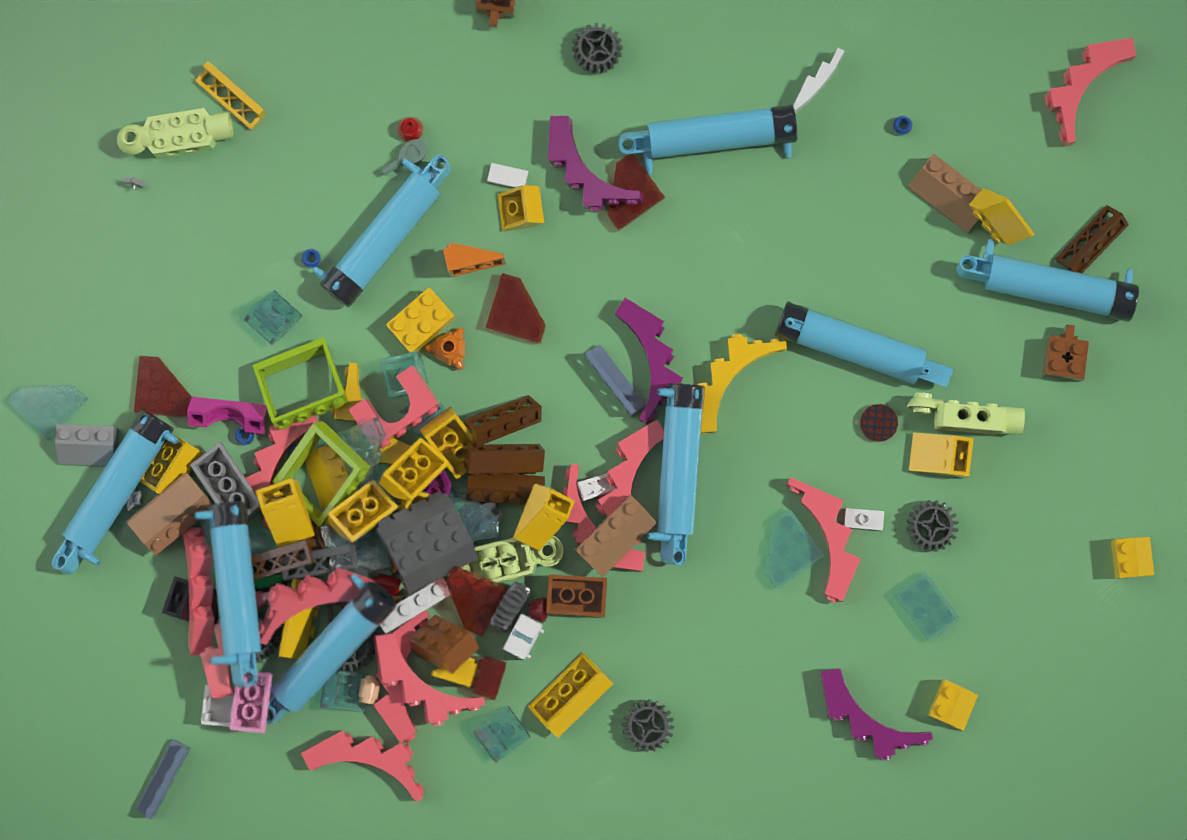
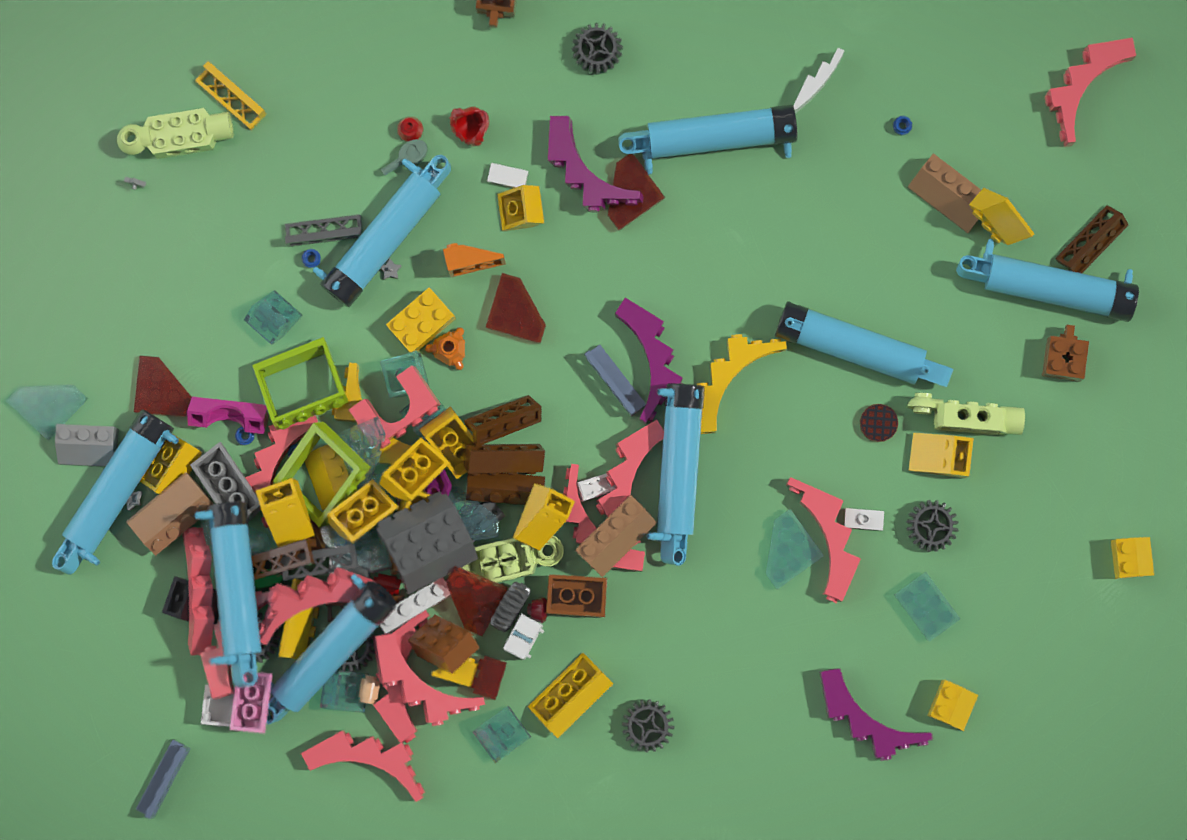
(324, 235): none -> dark grey fence
(390, 269): none -> light grey piece
(469, 125): none -> red hair

